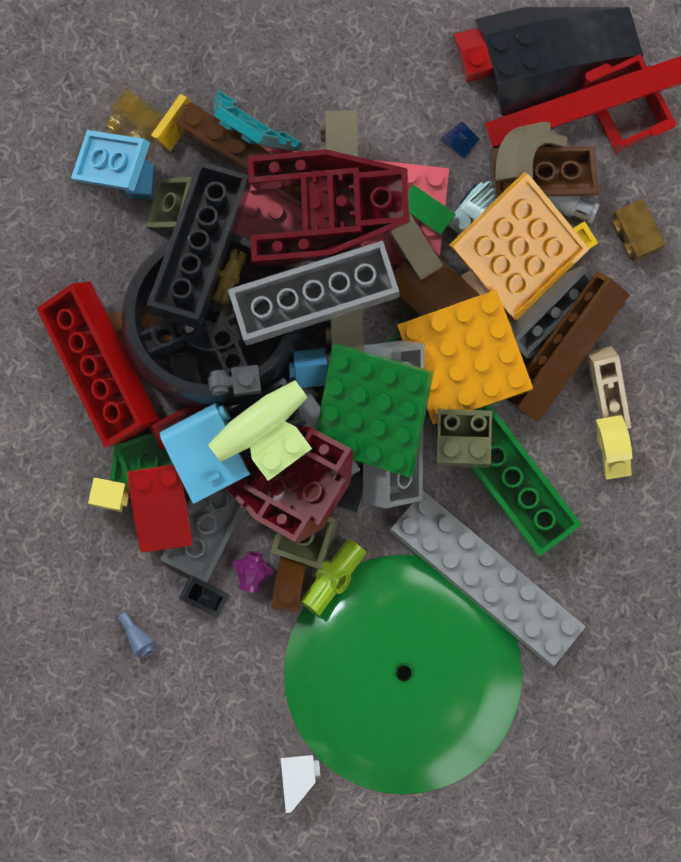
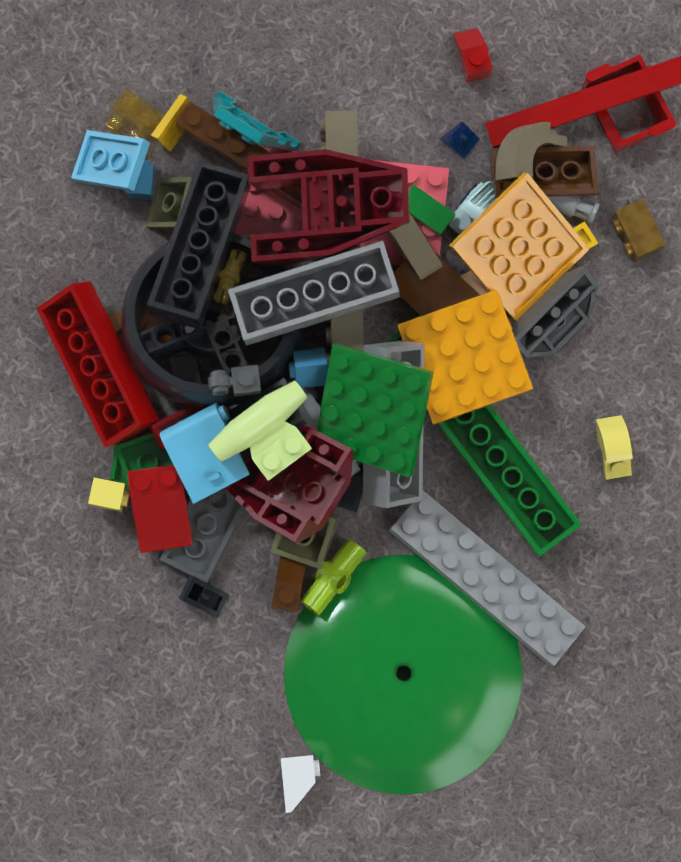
(139, 641): sand blue cone -> none
(252, 571): magenta rock -> none
(463, 438): olive slope -> none
(550, 49): black wedge -> none
(570, 344): reddish brown brick -> none
(608, 383): tan slope -> none

